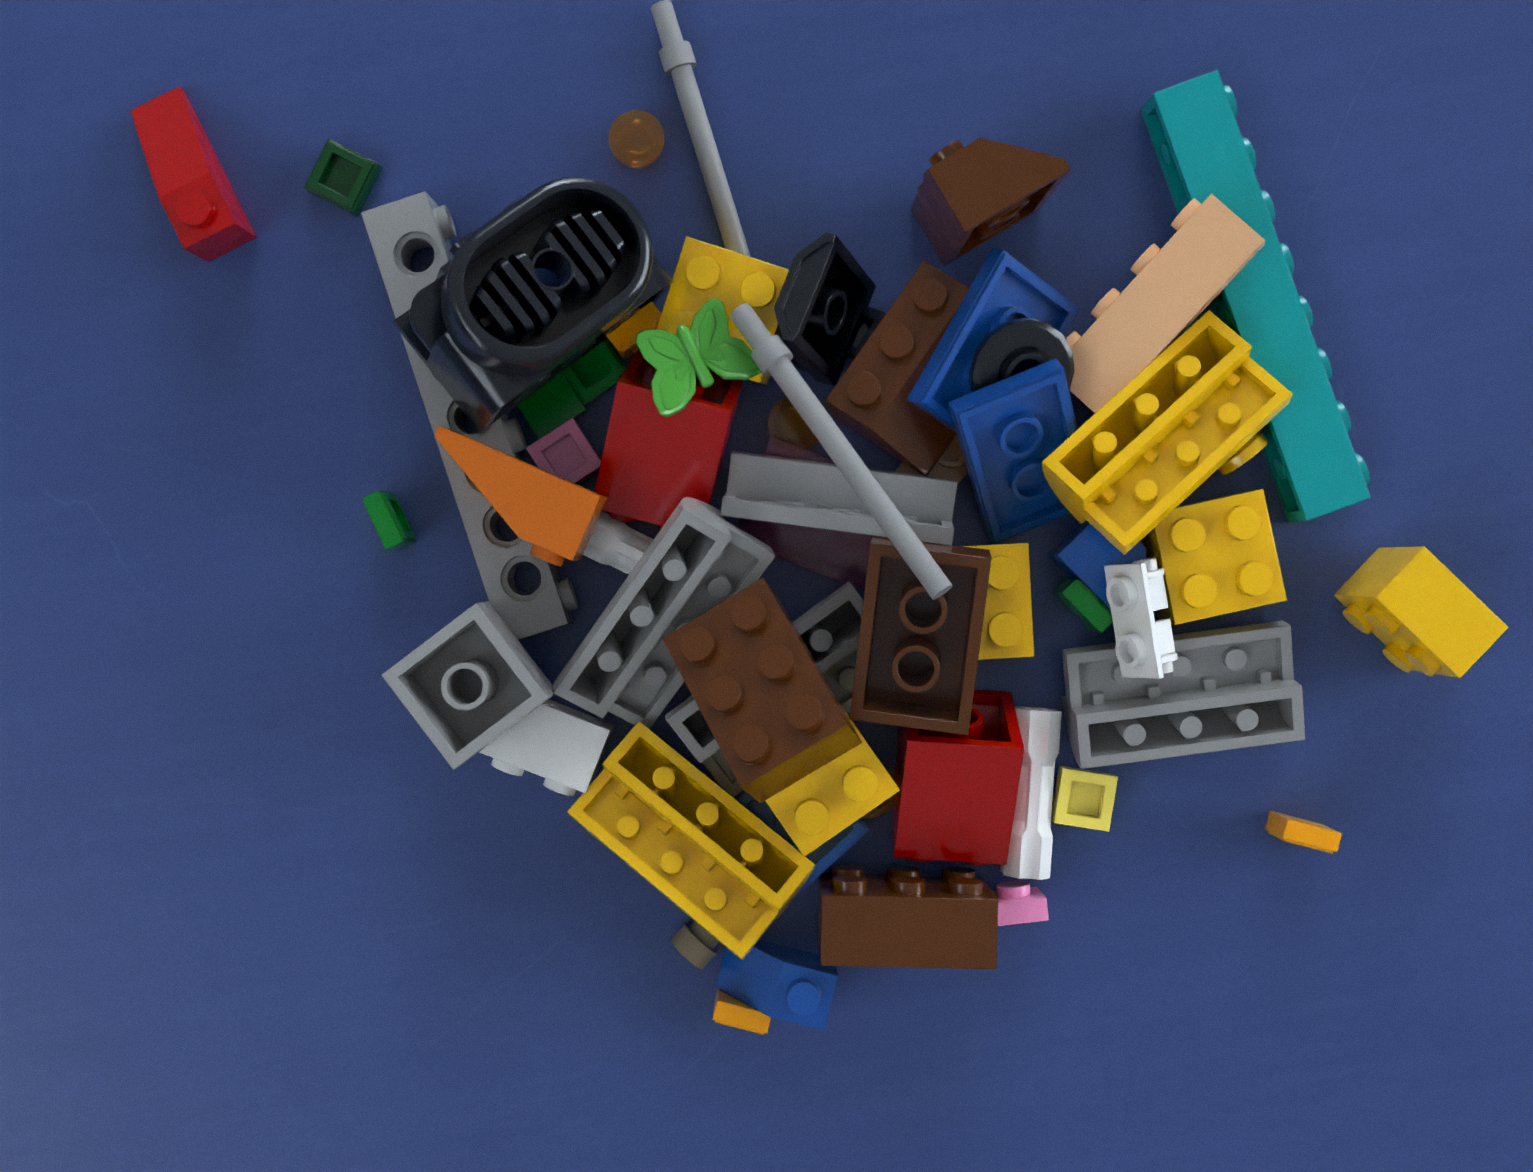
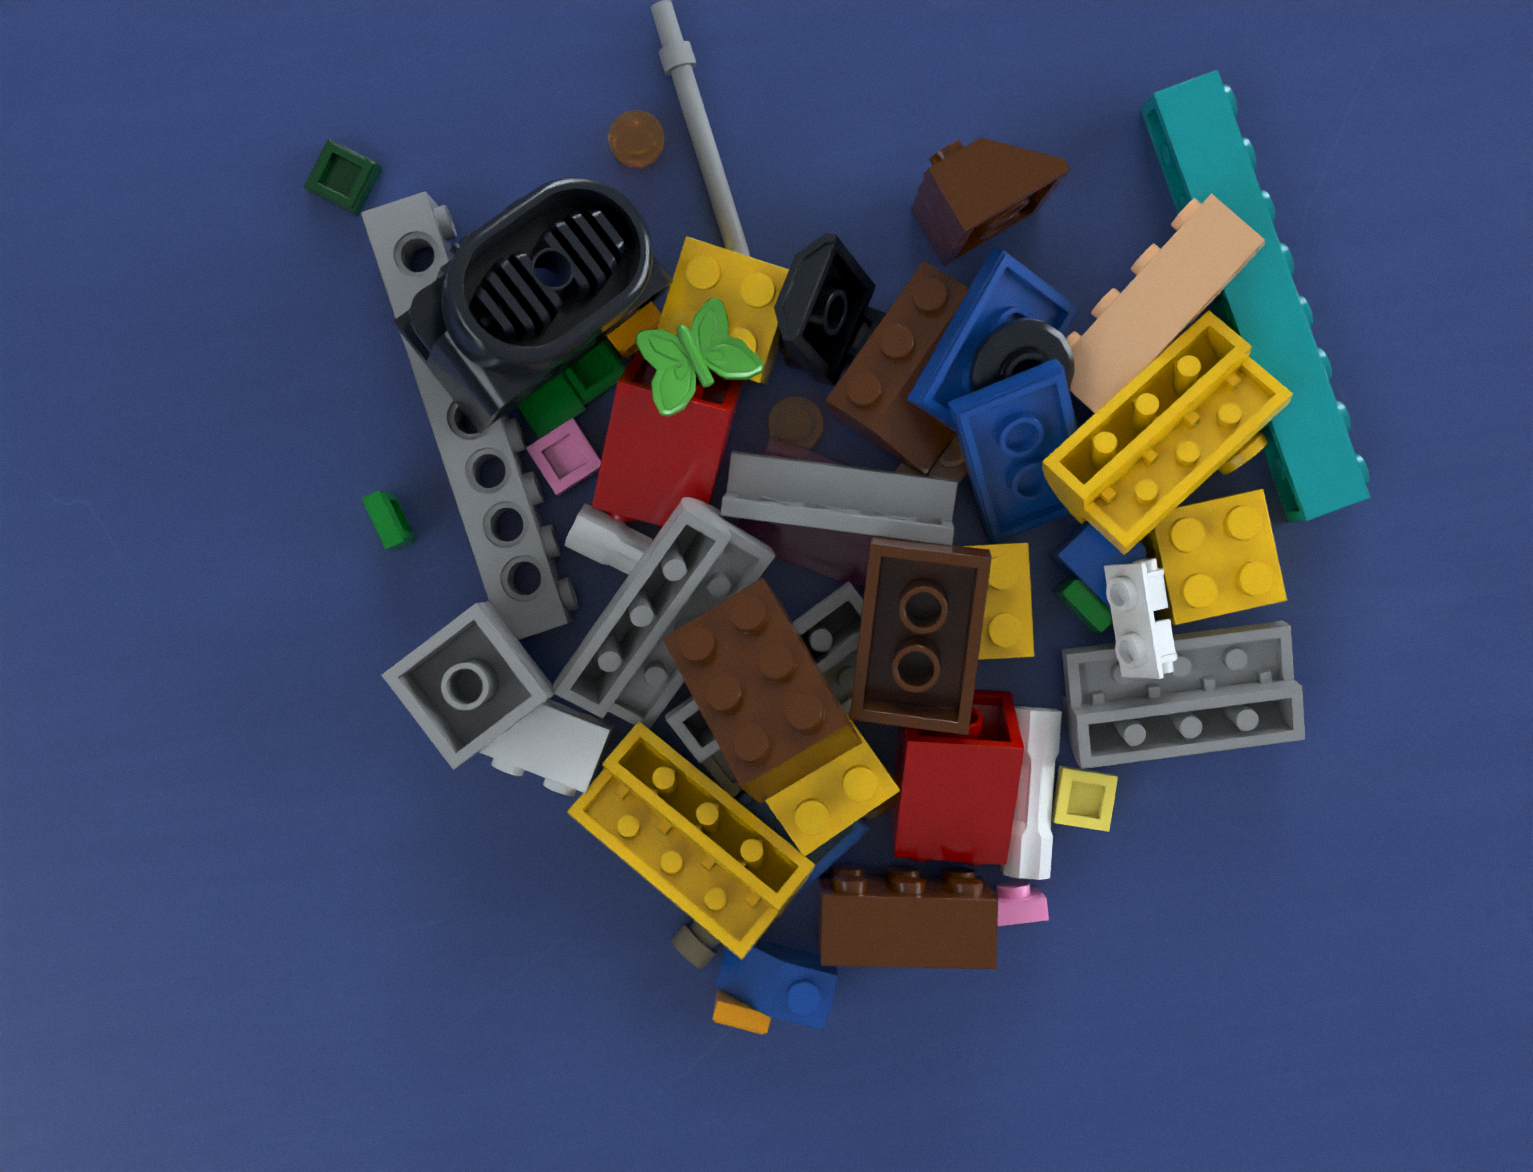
(190, 177): red slope -> none
(533, 502): orange slope -> none
(775, 359): light grey bar -> none
(1303, 832): light orange tile -> none
(1419, 612): yellow brick -> none

